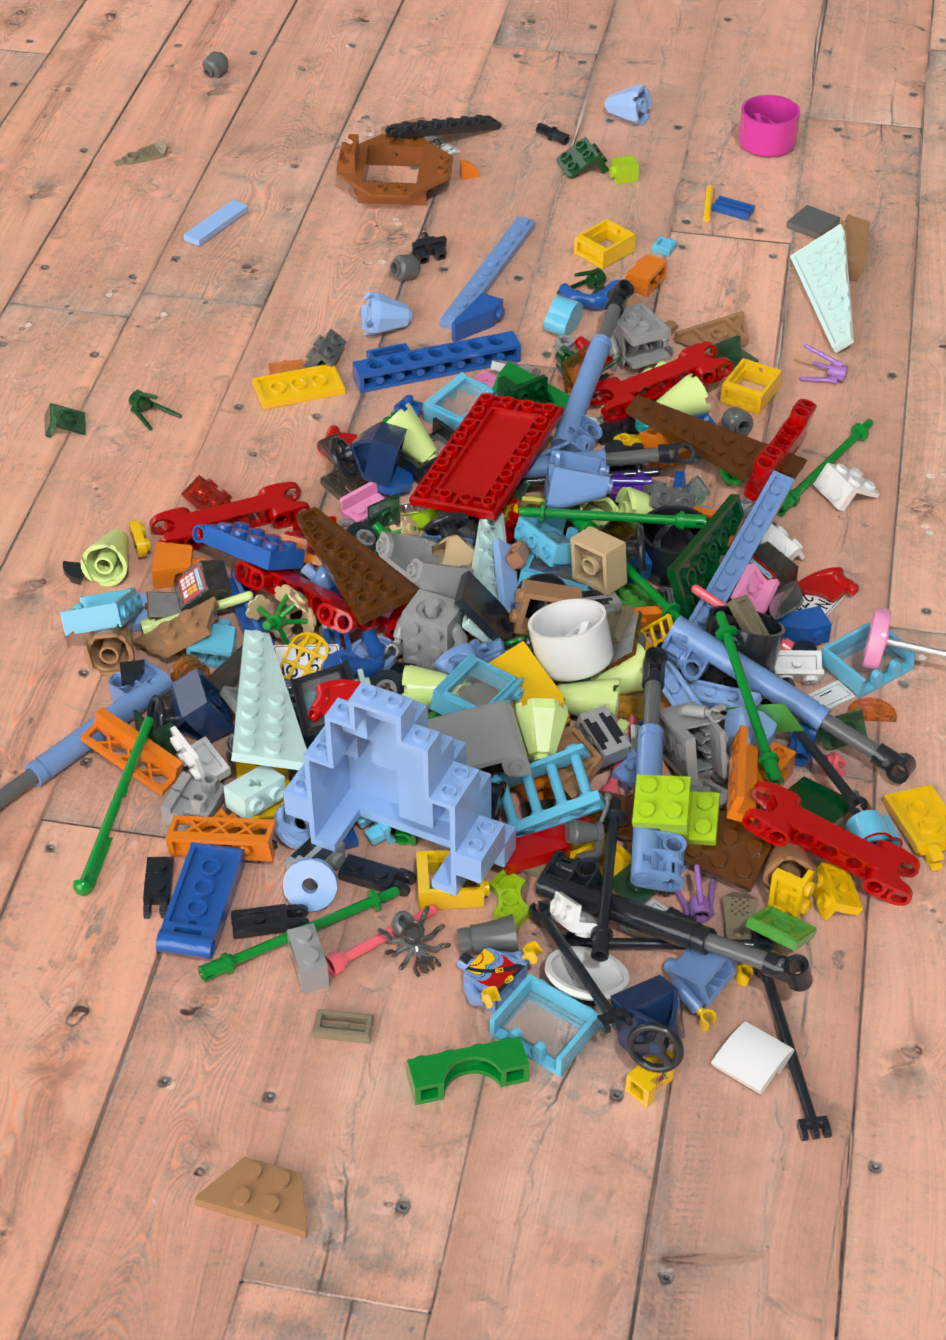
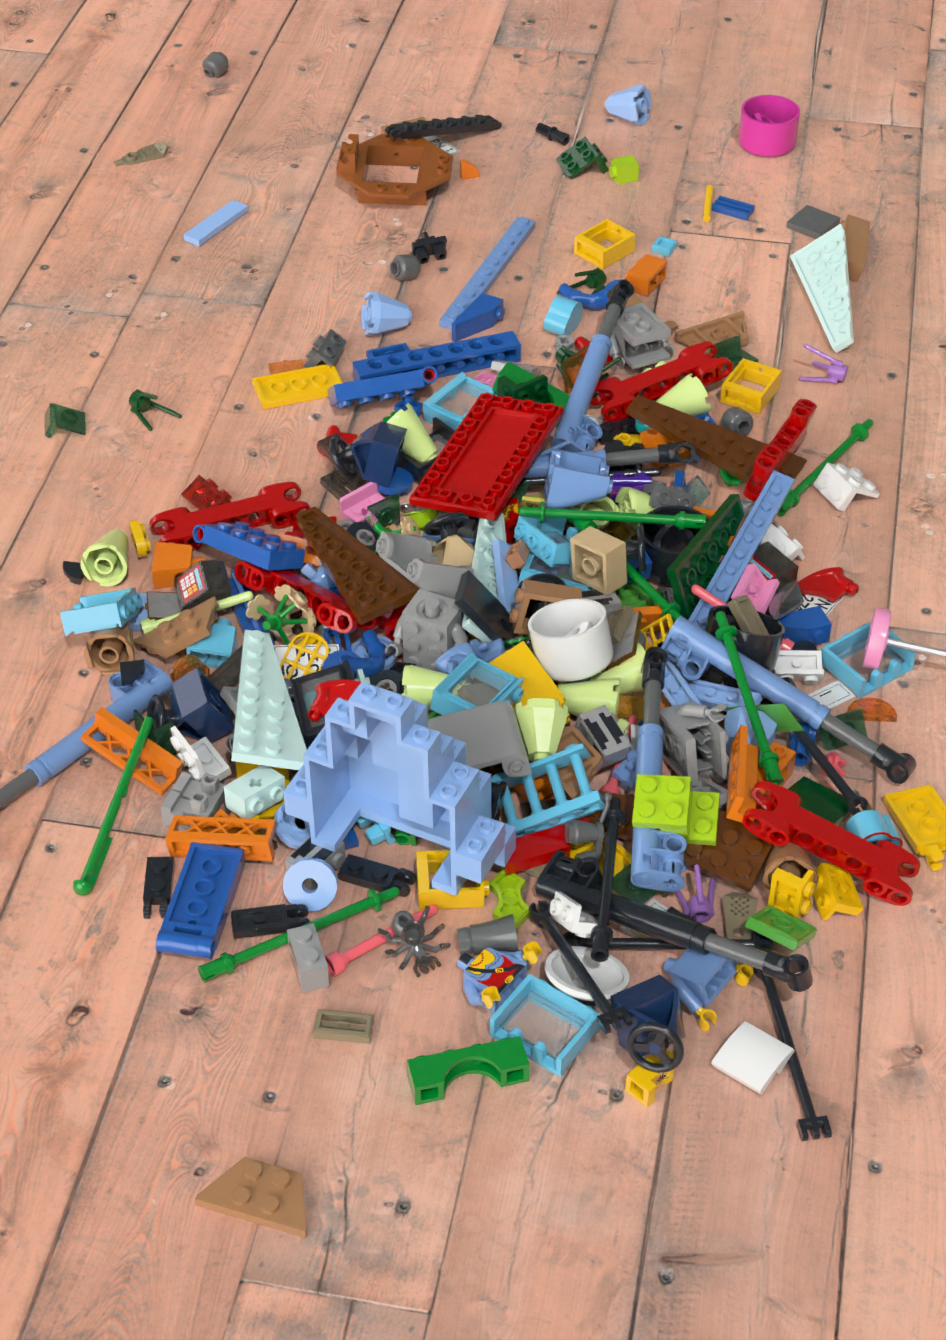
(369, 517): none -> sticker
(380, 387): none -> blue hinge

